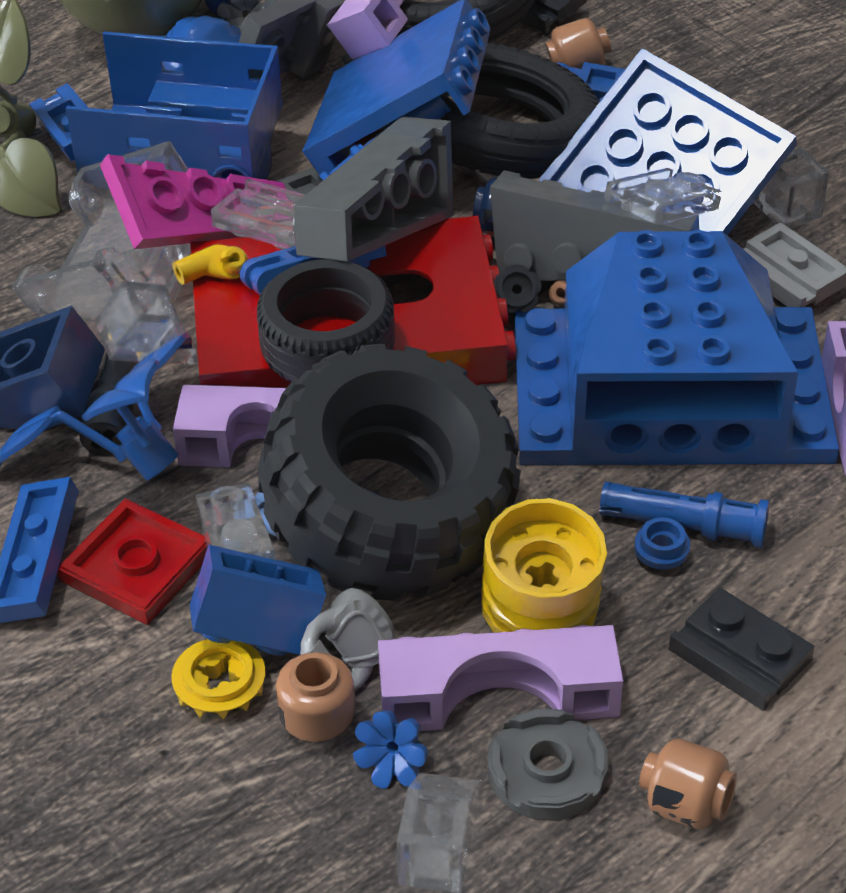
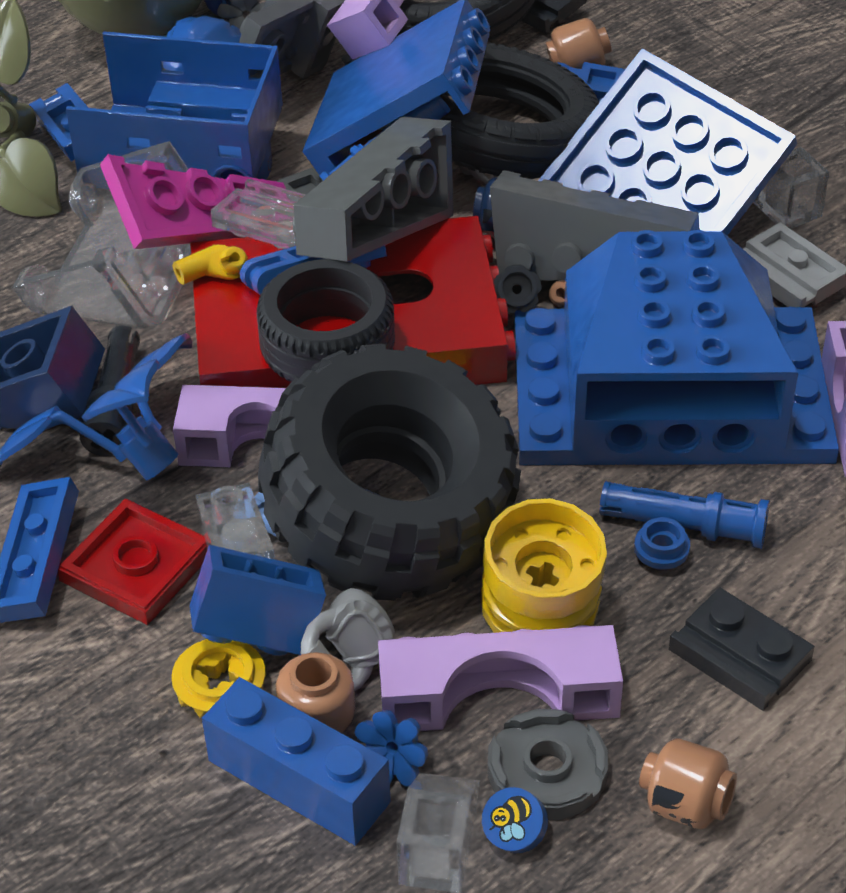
(140, 321): clear slope -> none
(297, 760): none -> blue brick
(514, 820): none -> blue tile
(663, 197): clear plate -> none

